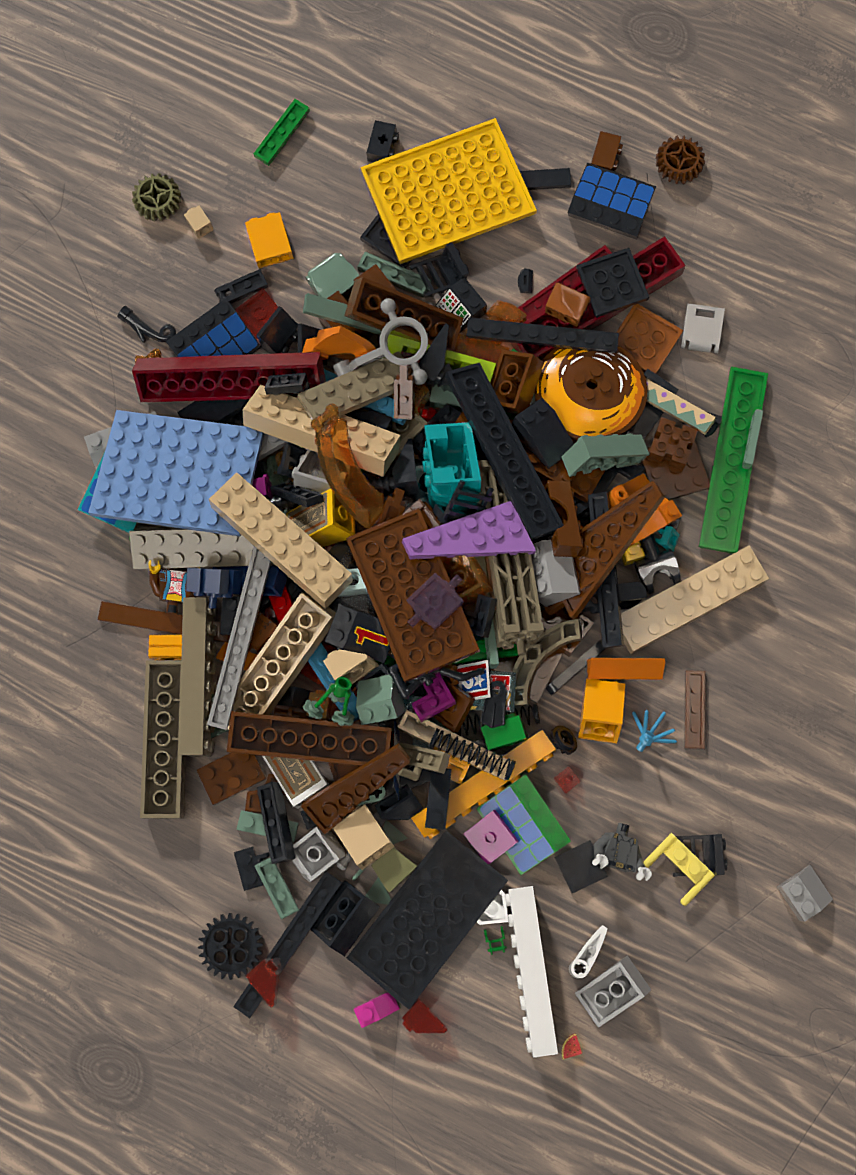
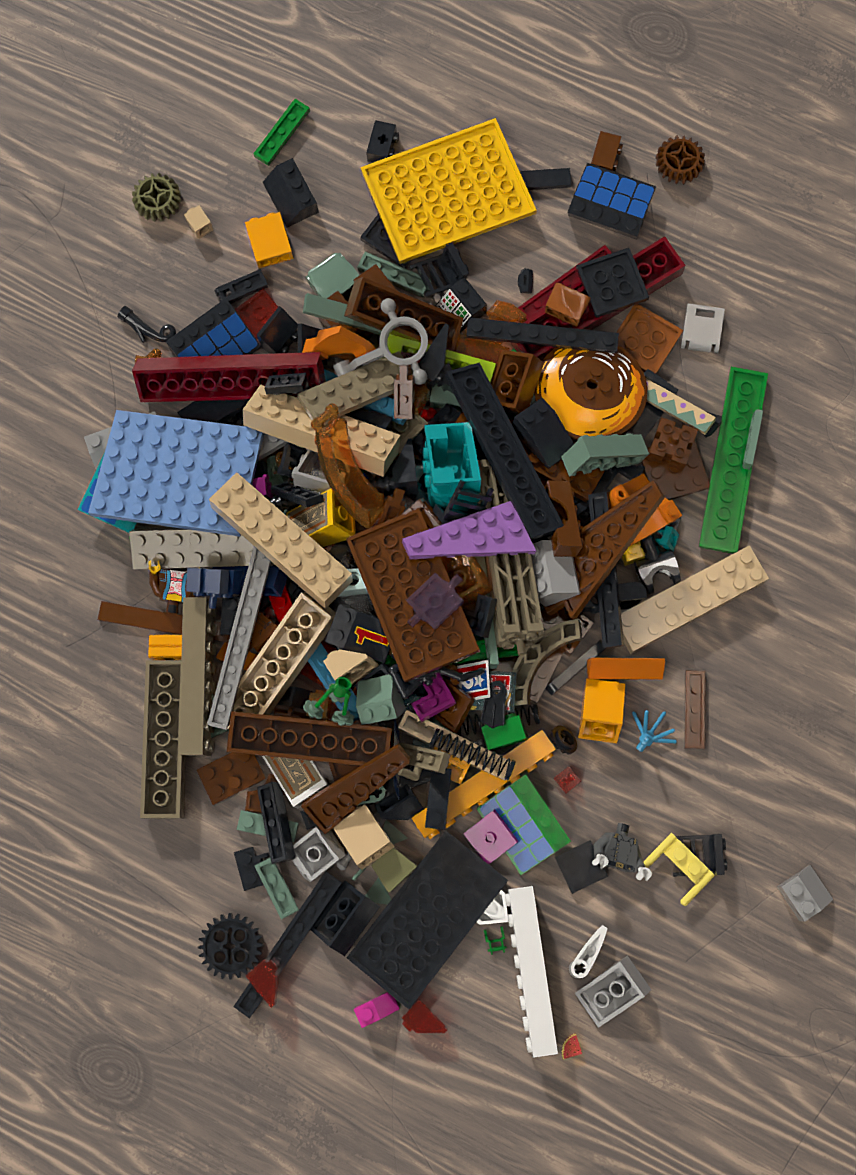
(290, 193): none -> black slope

